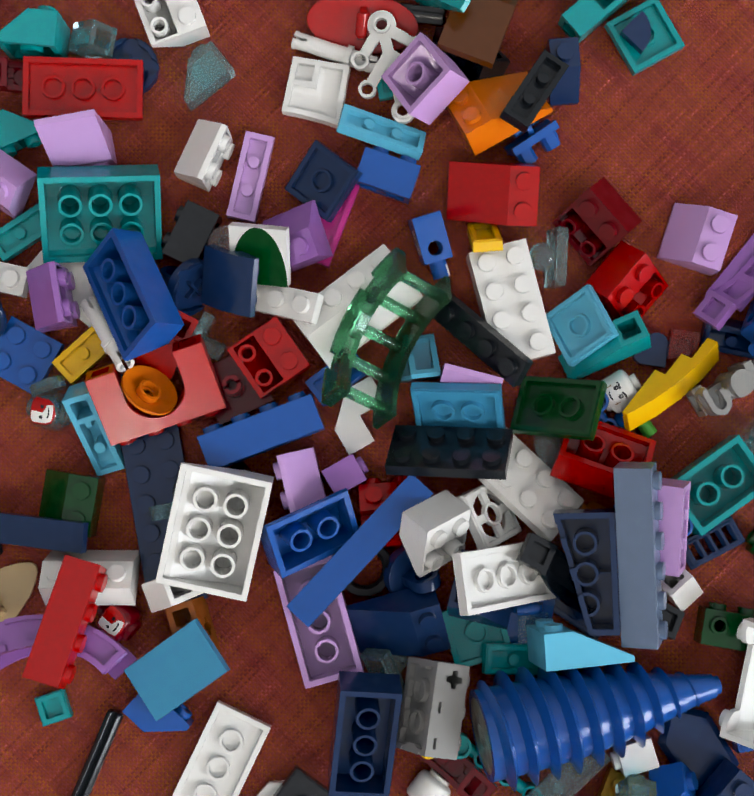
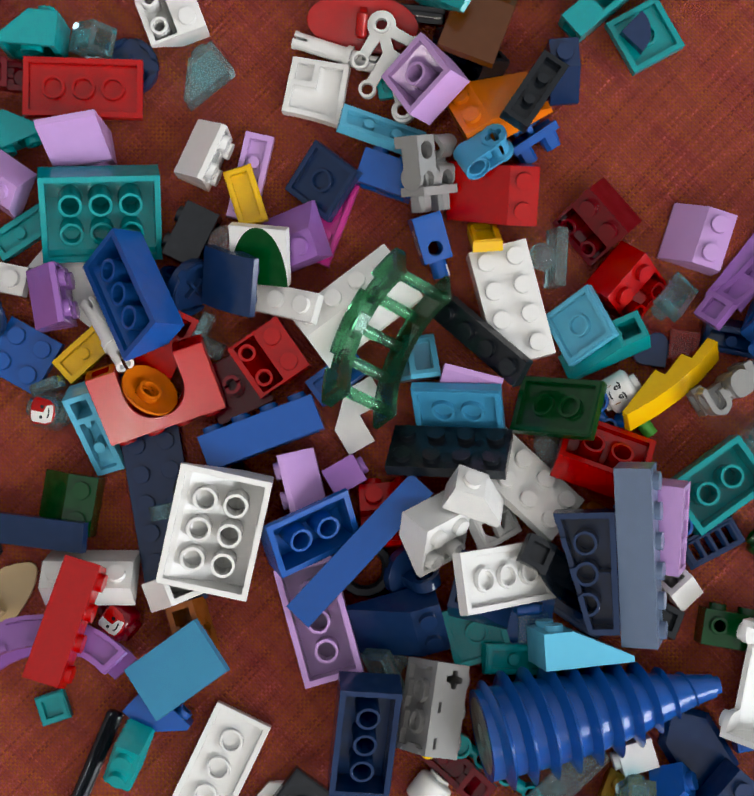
(128, 755): none -> teal brick
(245, 195): none -> yellow tile
(425, 172): none -> light grey hips
(473, 496): none -> white slope
(482, 153): none -> dark azure piece
(674, 298): none -> clear light blue tile

